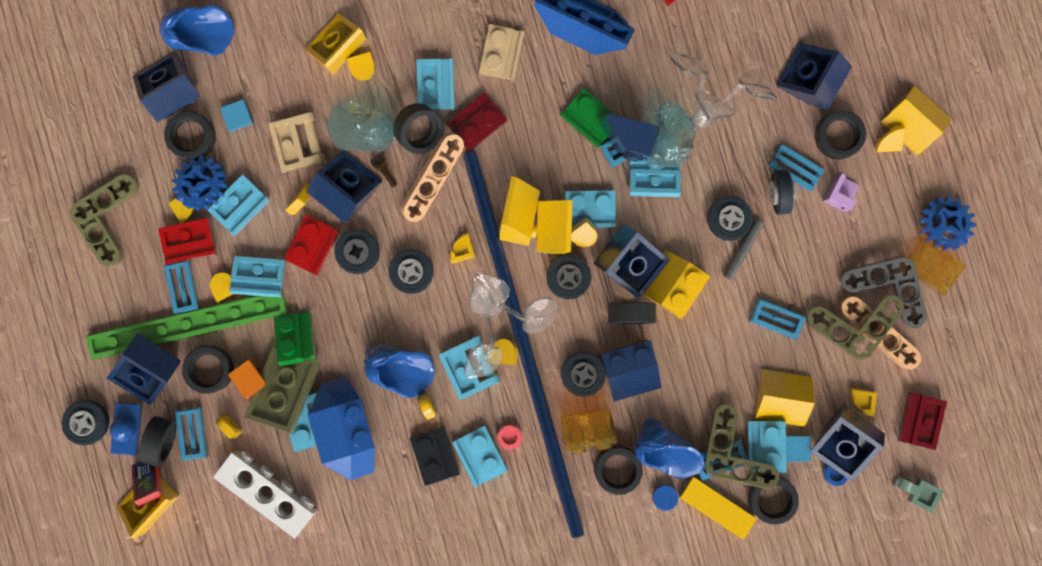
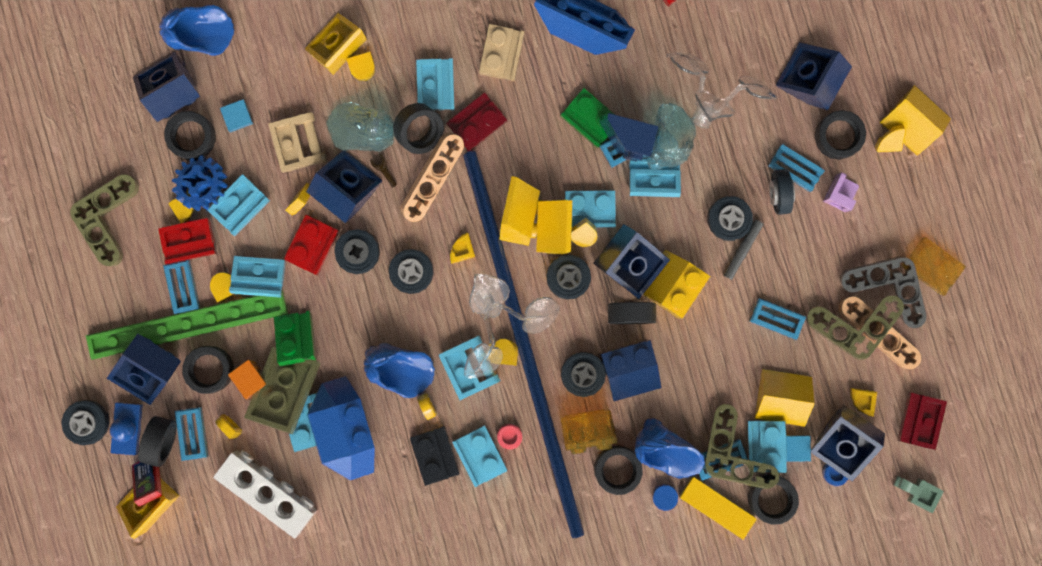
(958, 220): blue gear -> none

